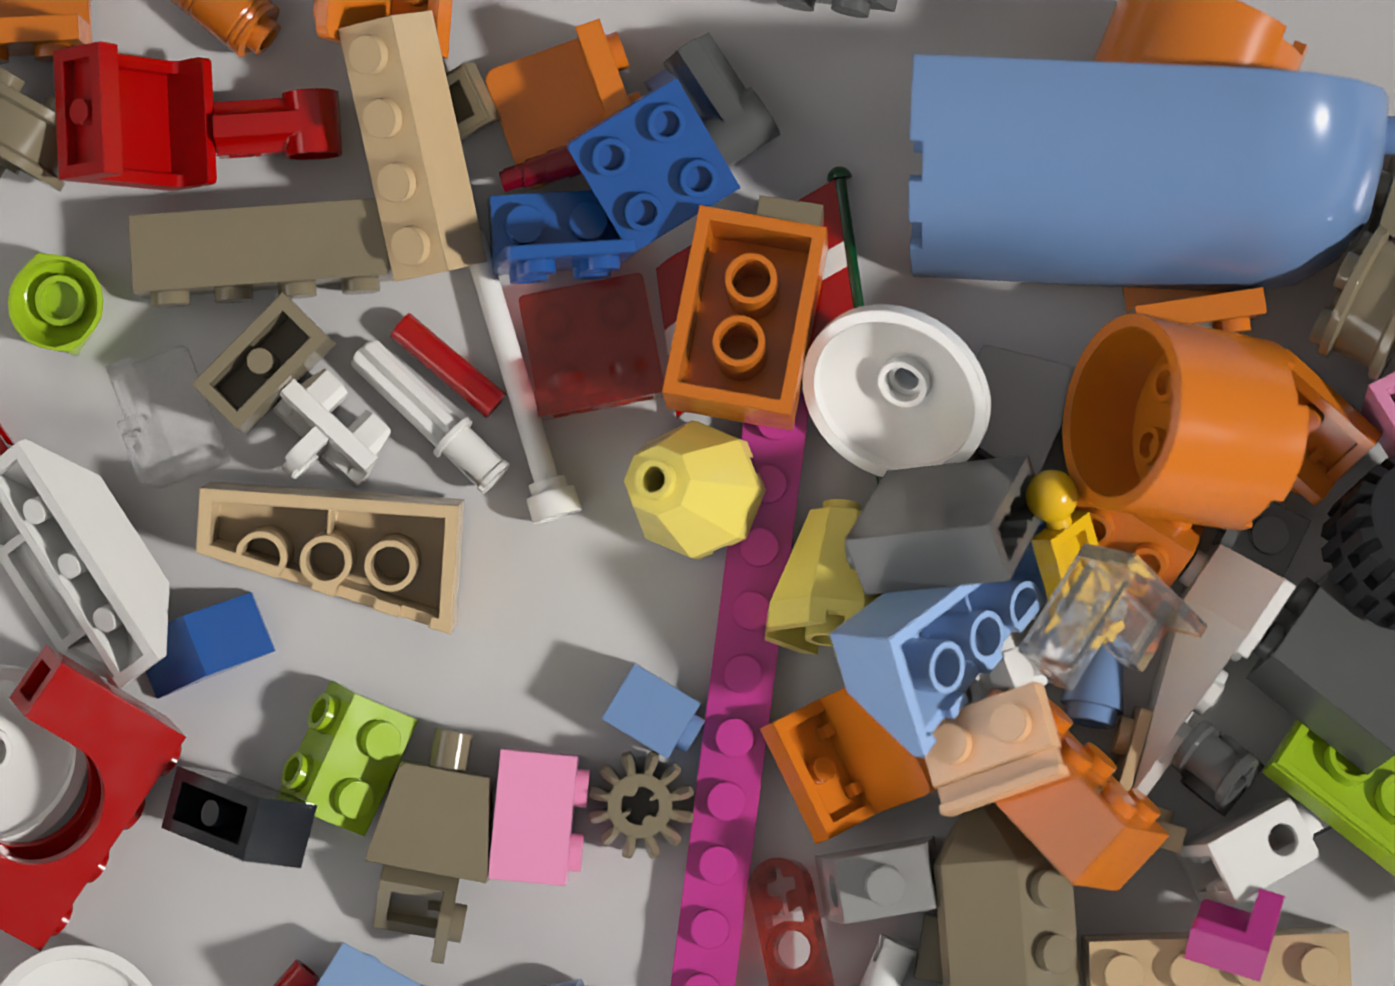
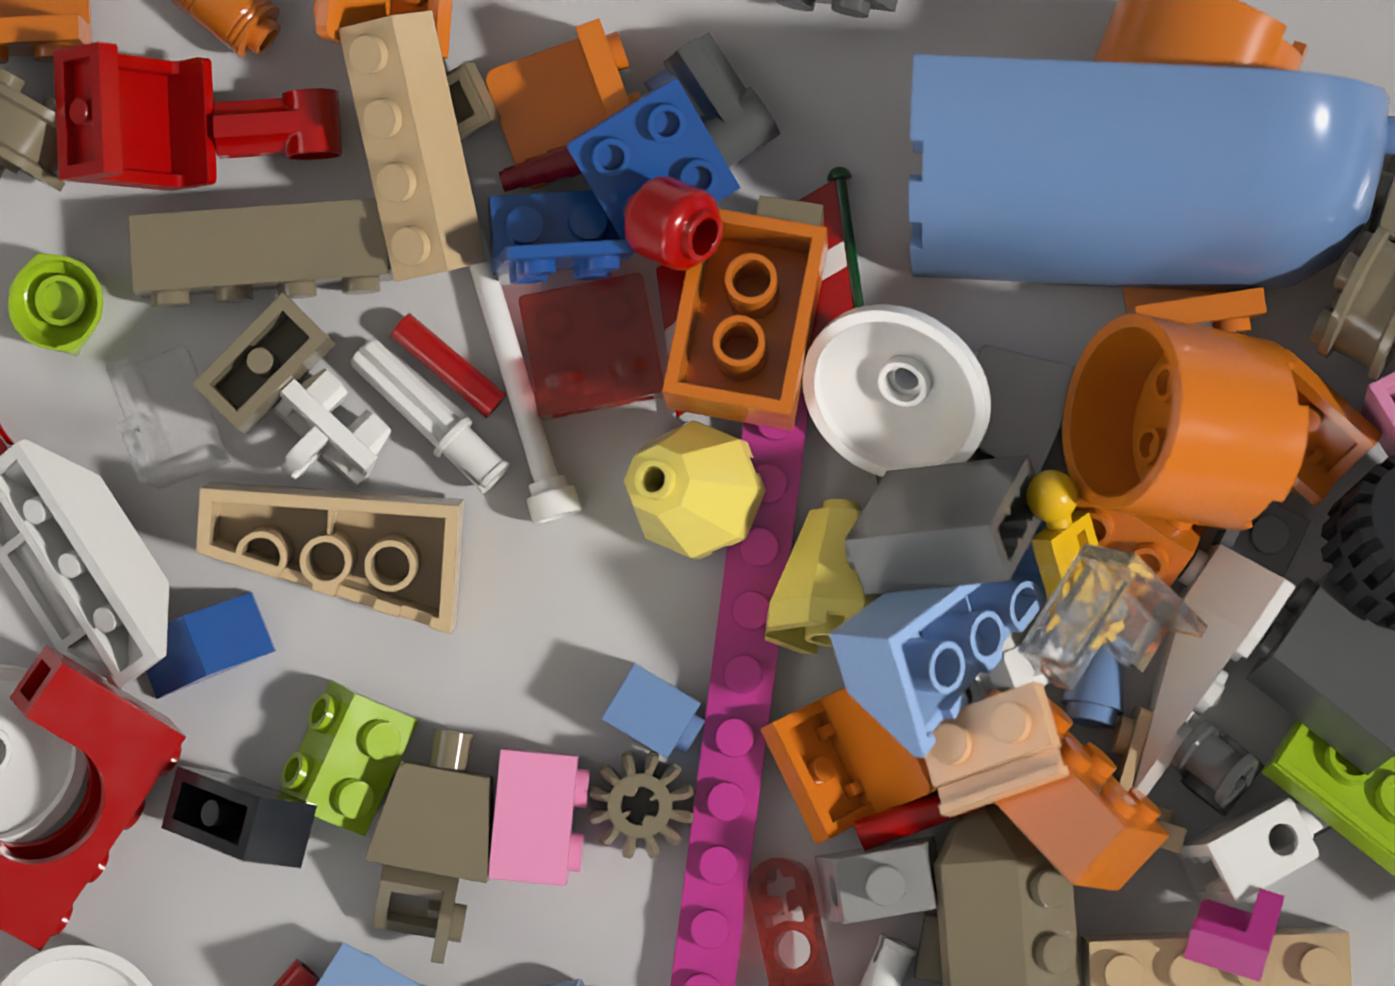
(673, 223): none -> red head
(902, 821): none -> red piece

